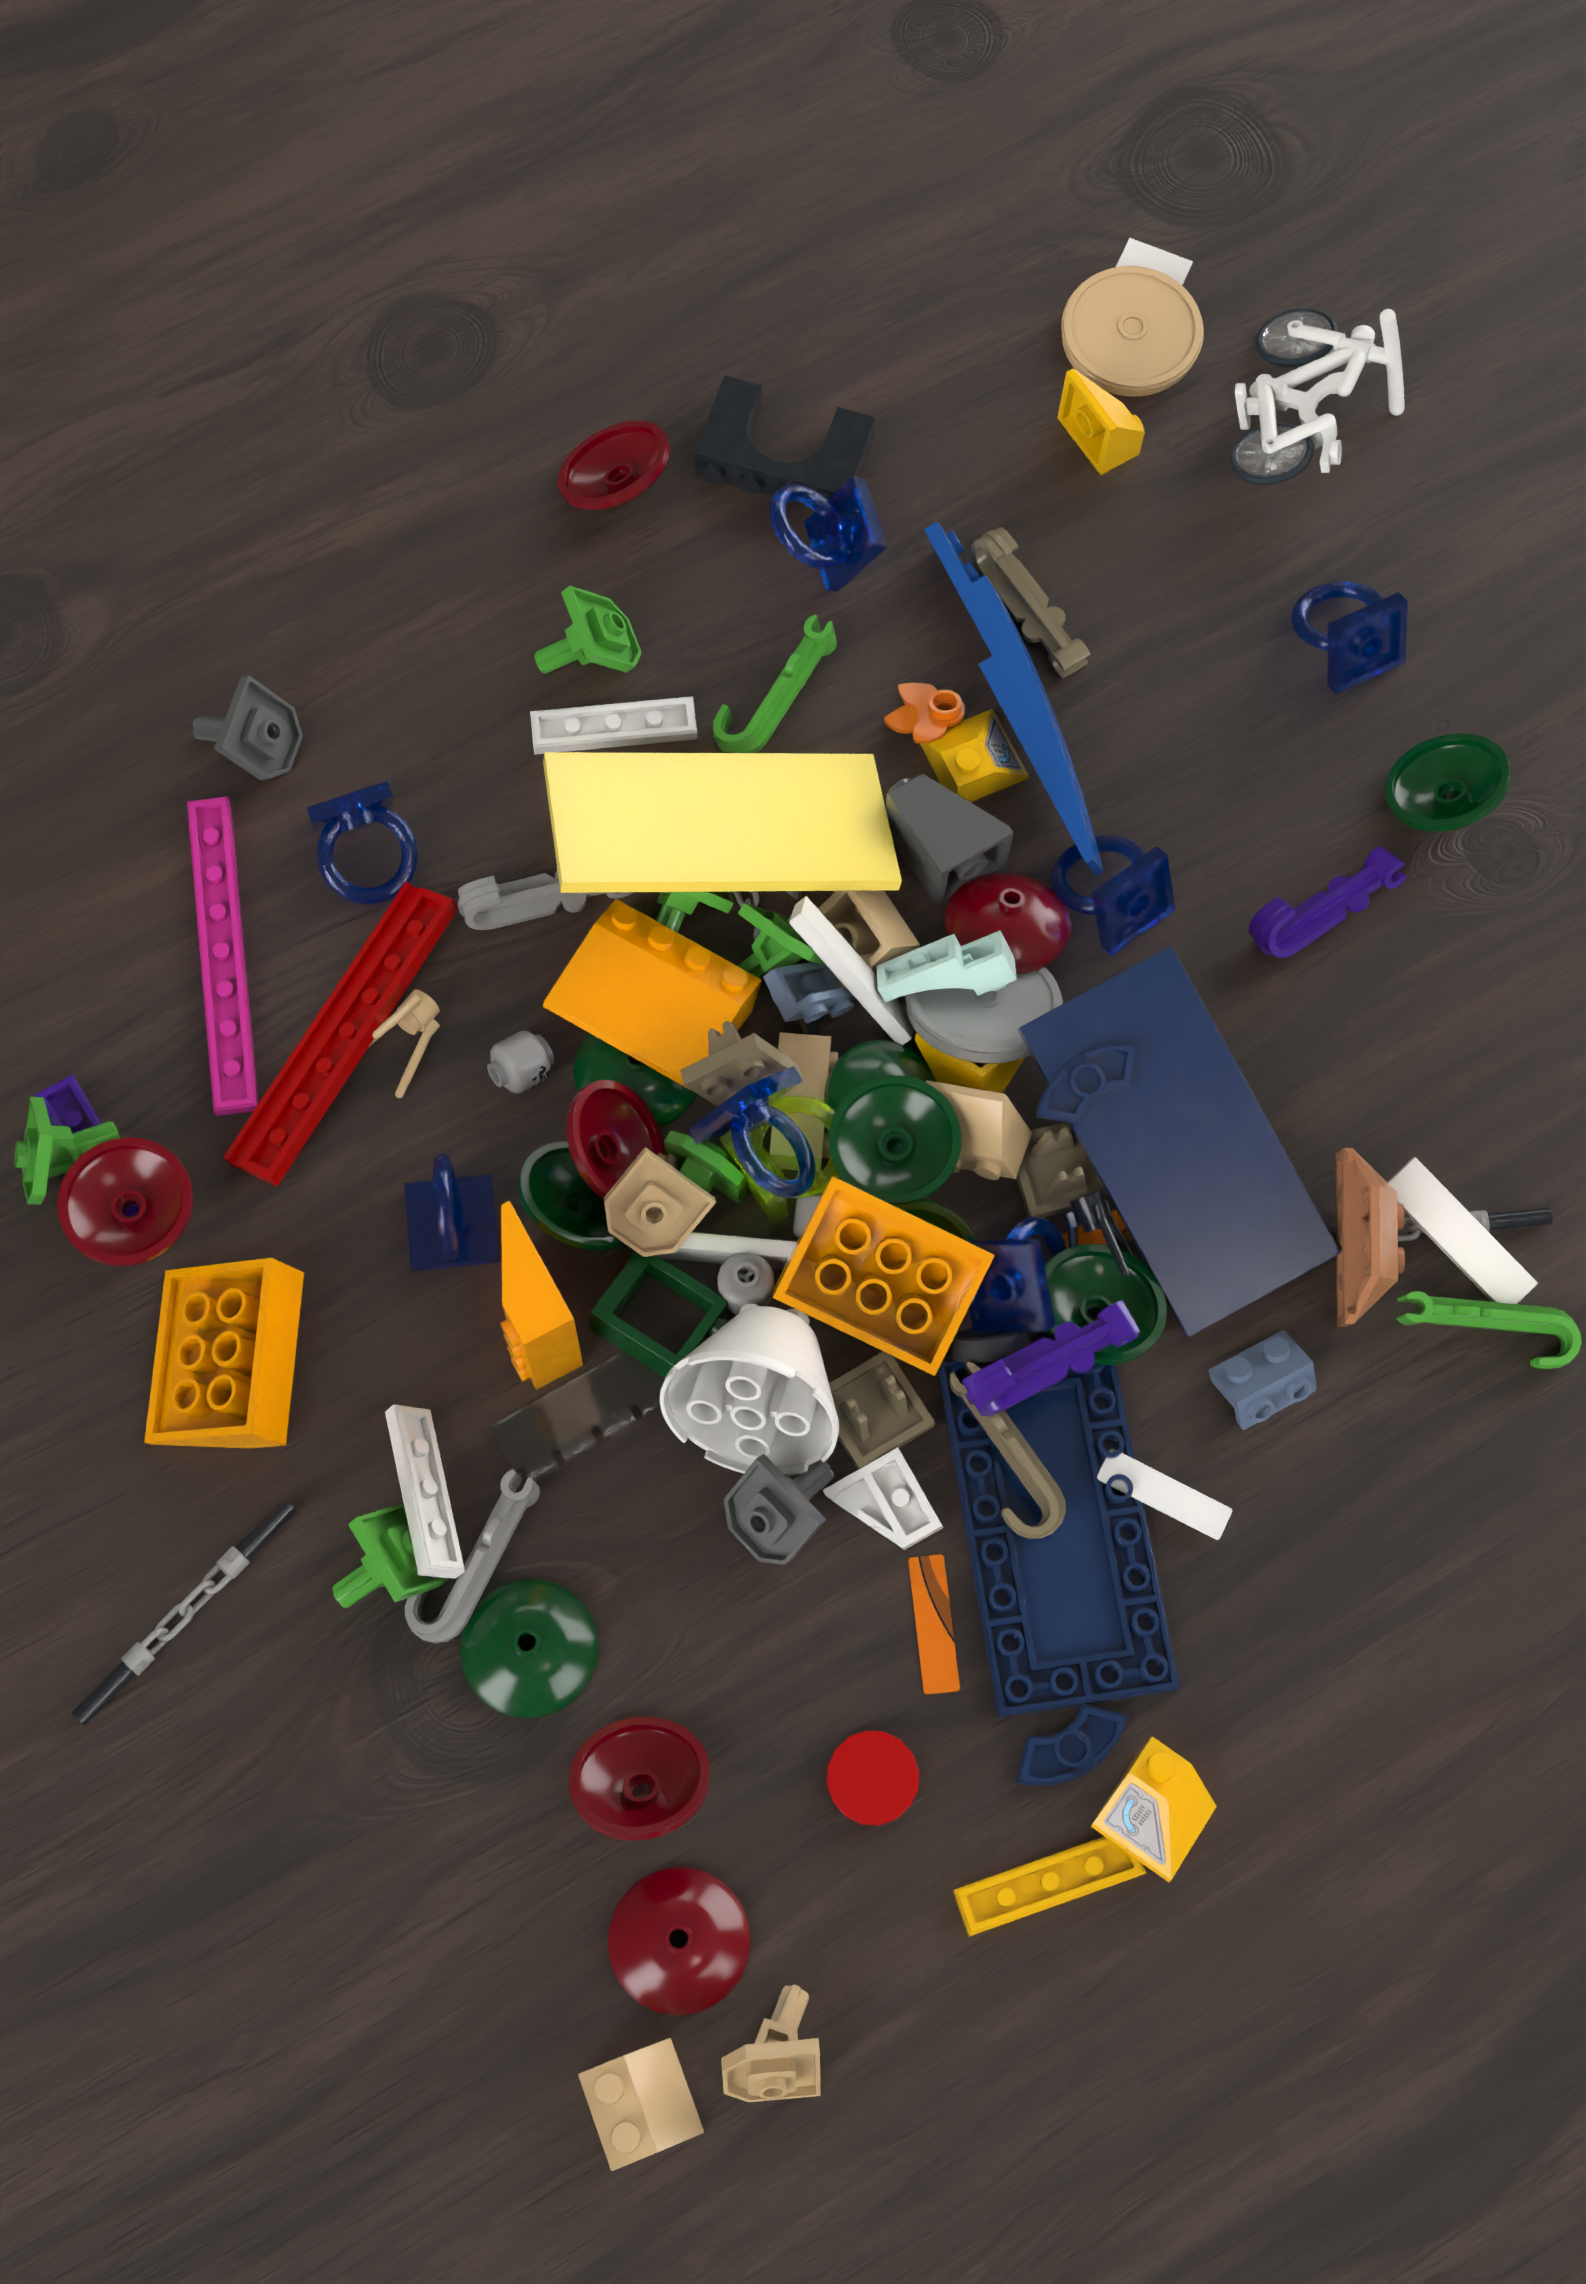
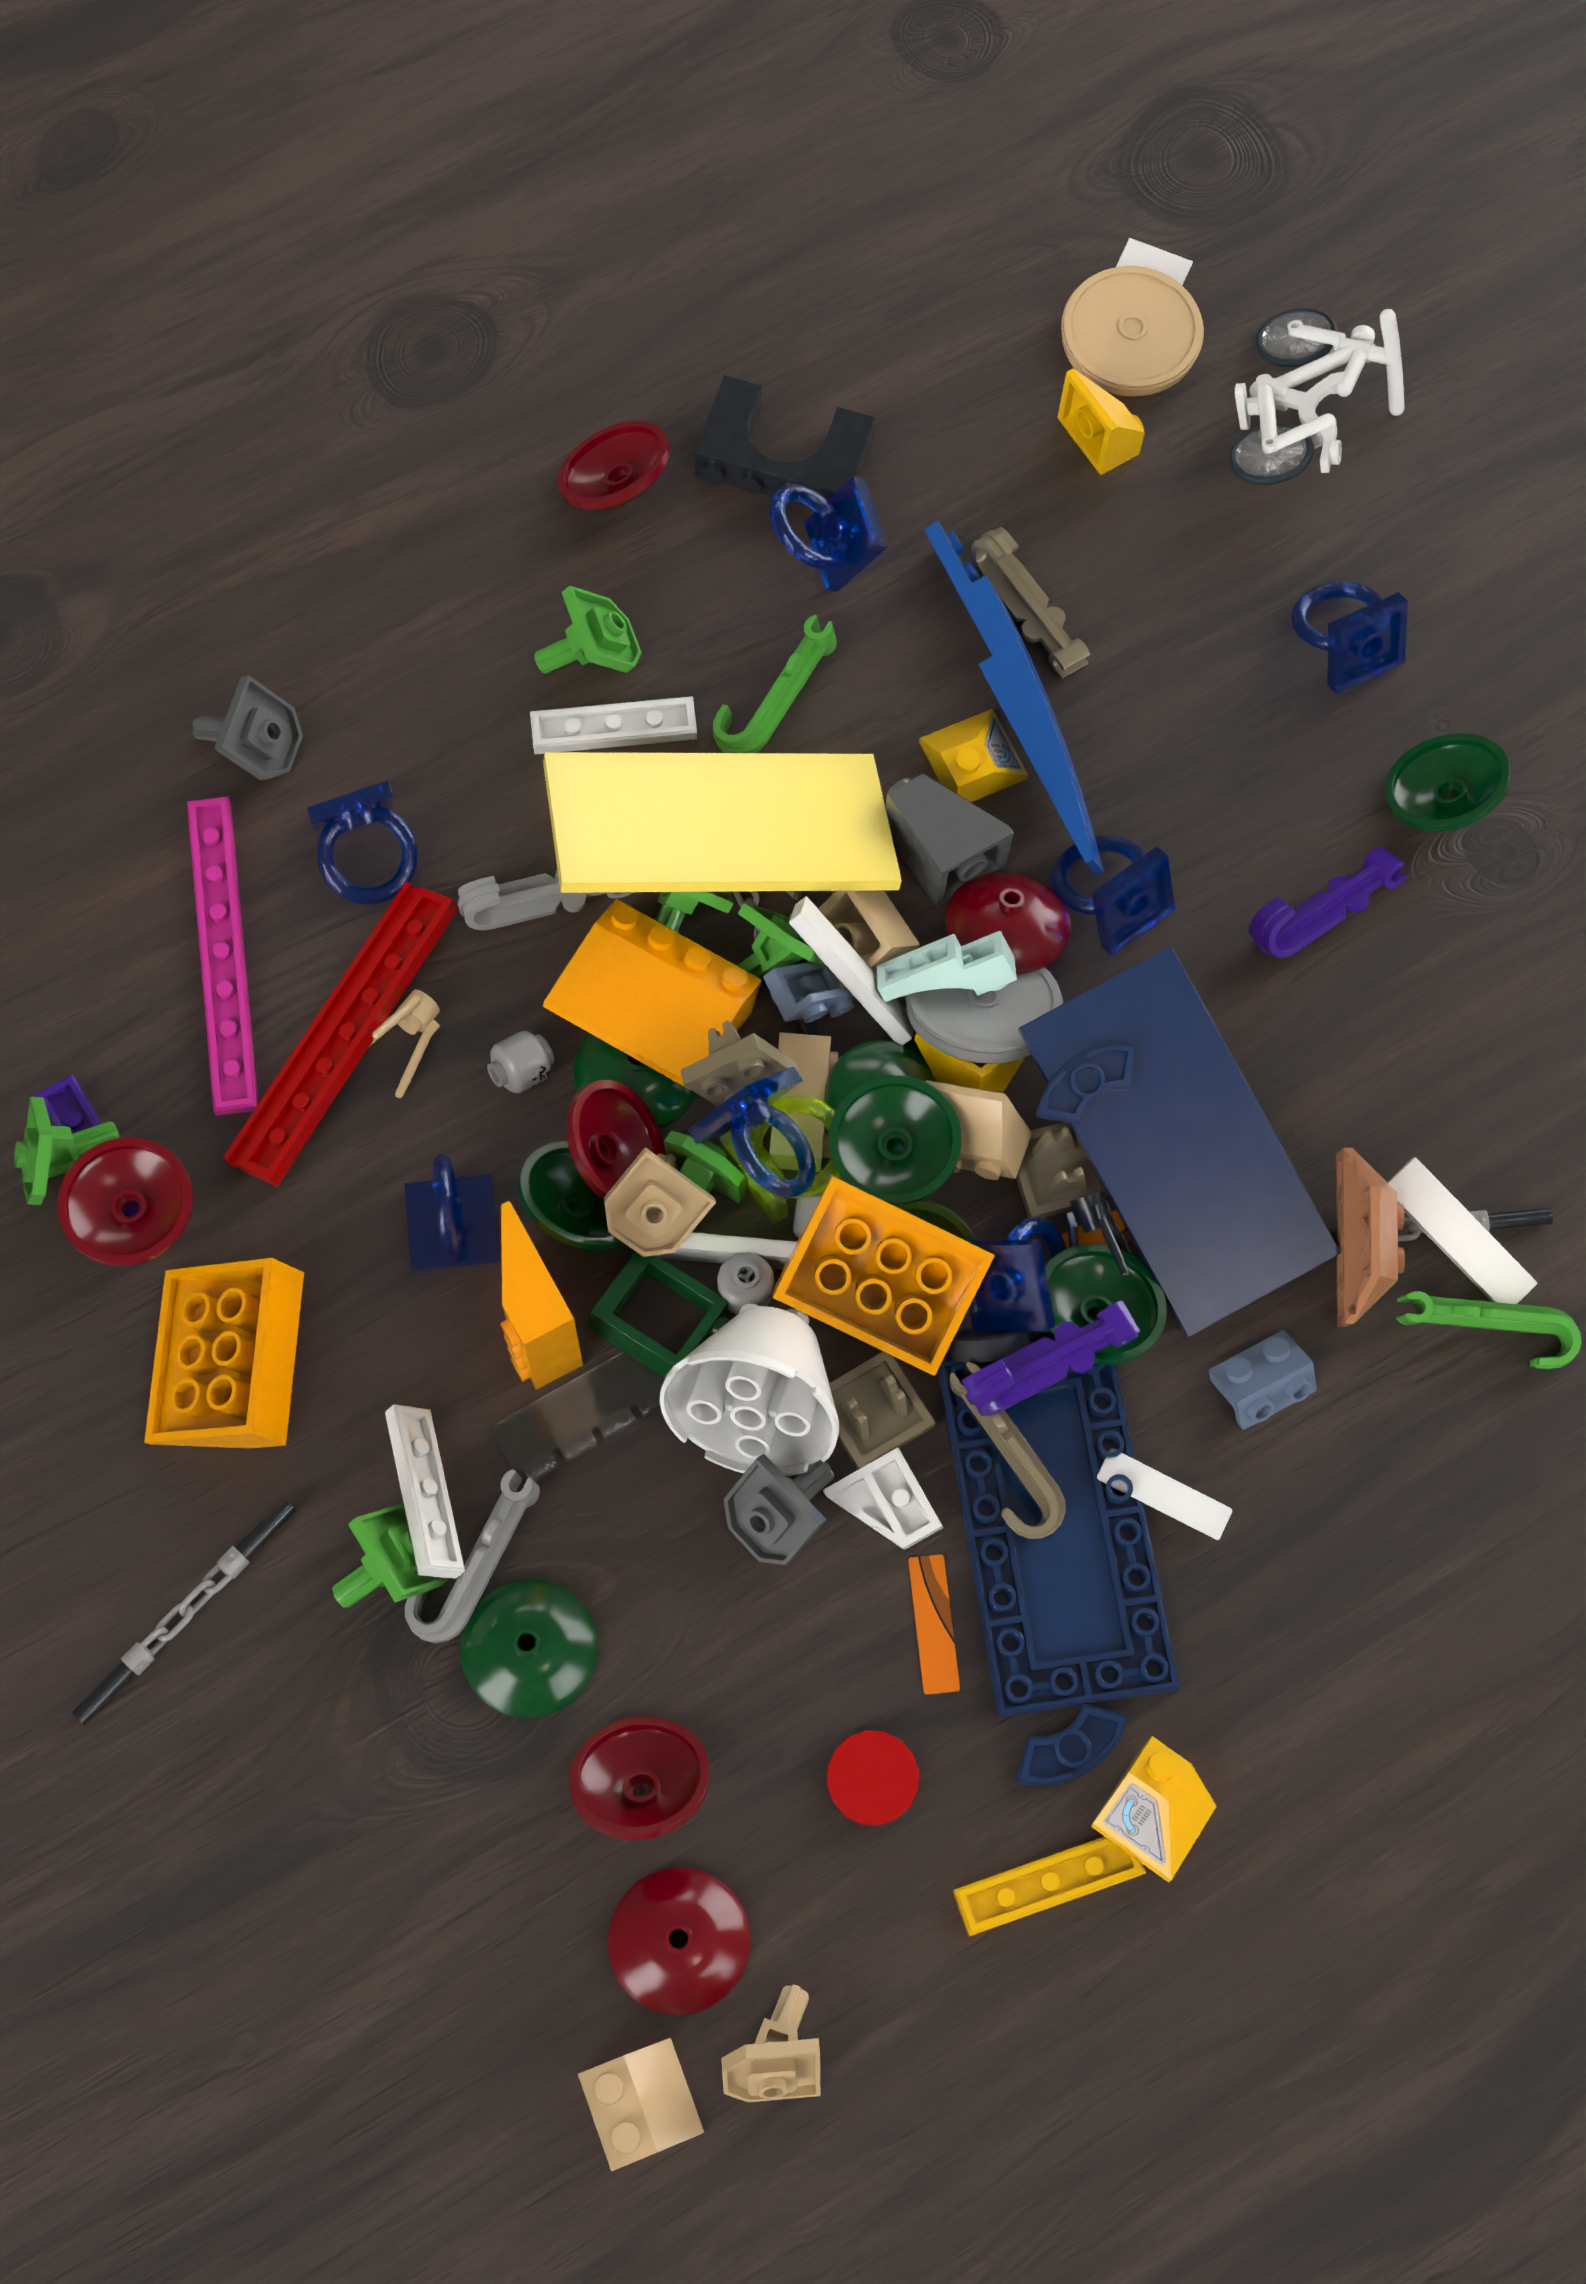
(925, 712): orange plate -> none

